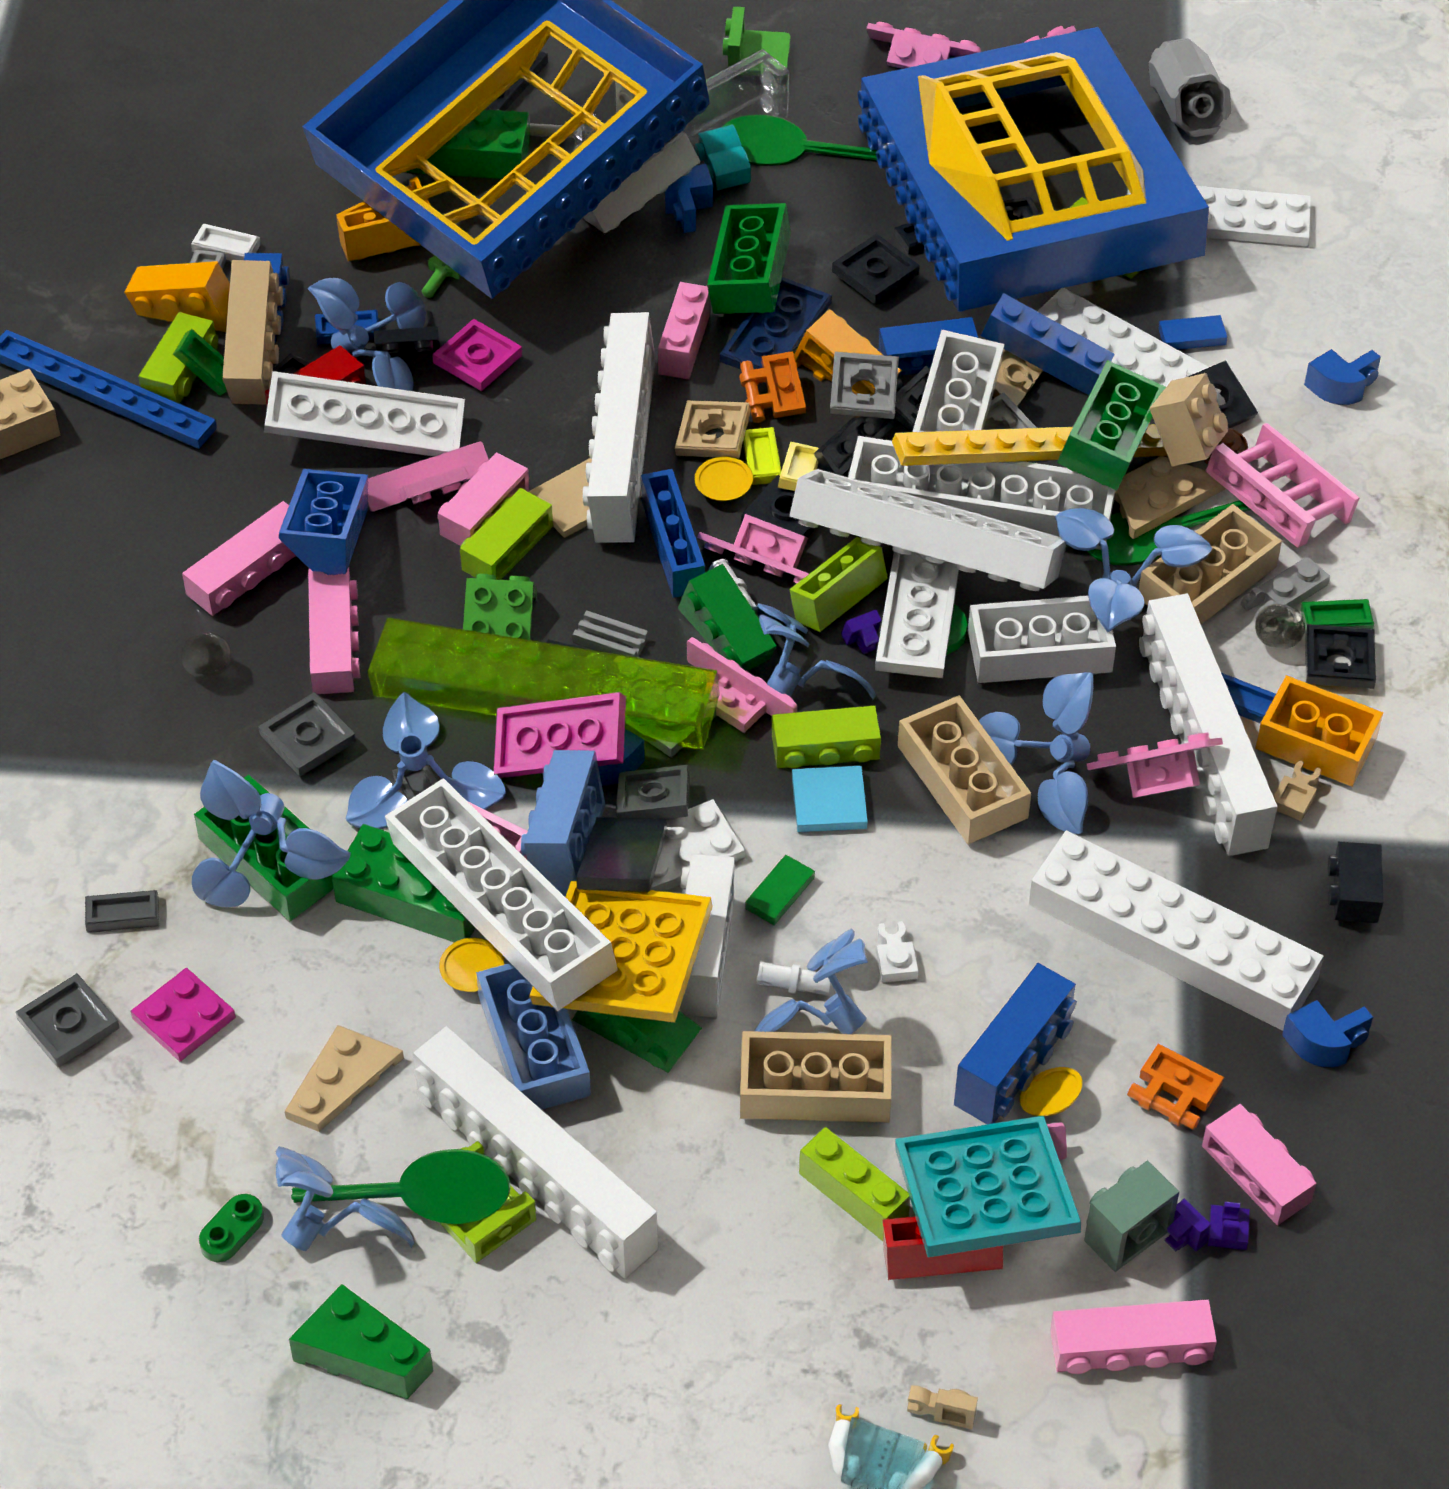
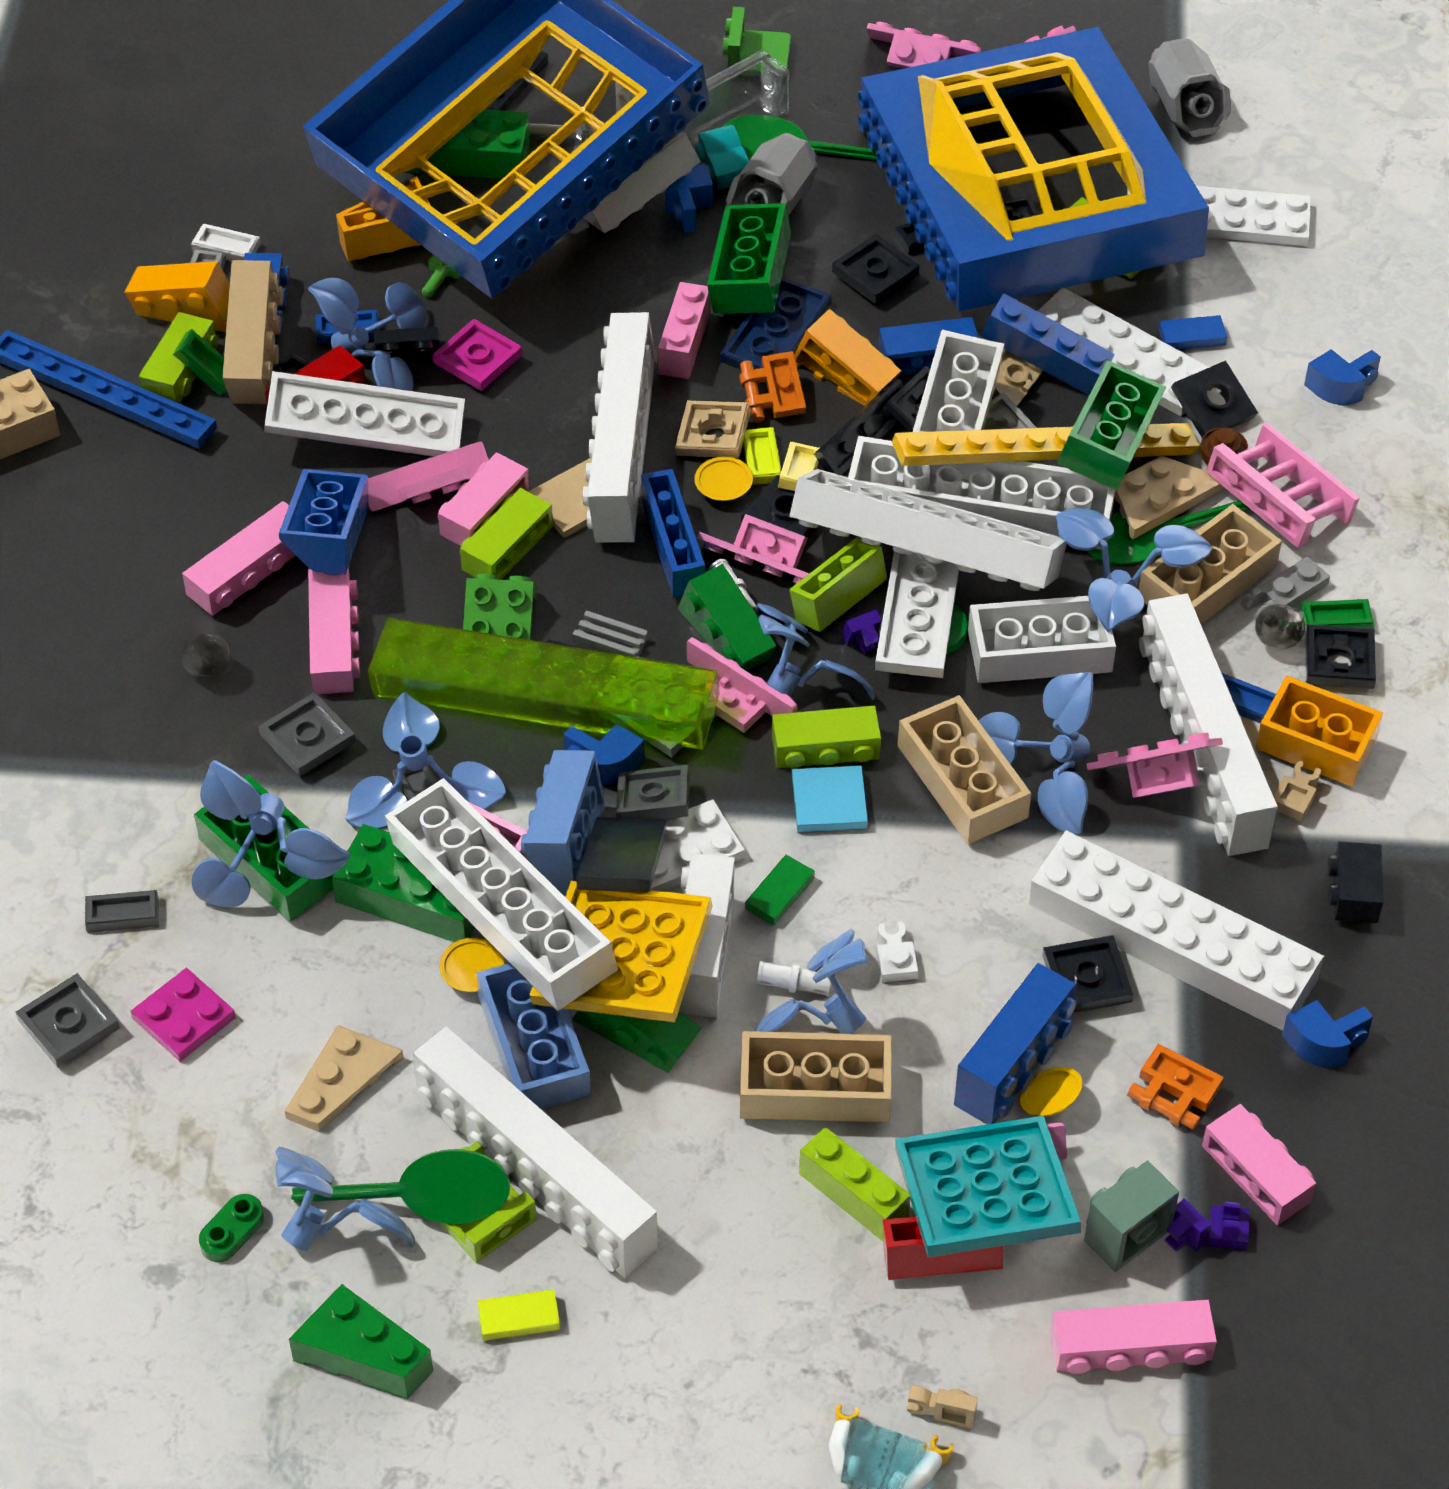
(518, 1315): none -> neon yellow tile
(533, 731): dark pink plate -> none
(776, 173): none -> light grey brick
(876, 369): light grey piece -> none
(1094, 968): none -> black plate
(1189, 419): tan brick -> none

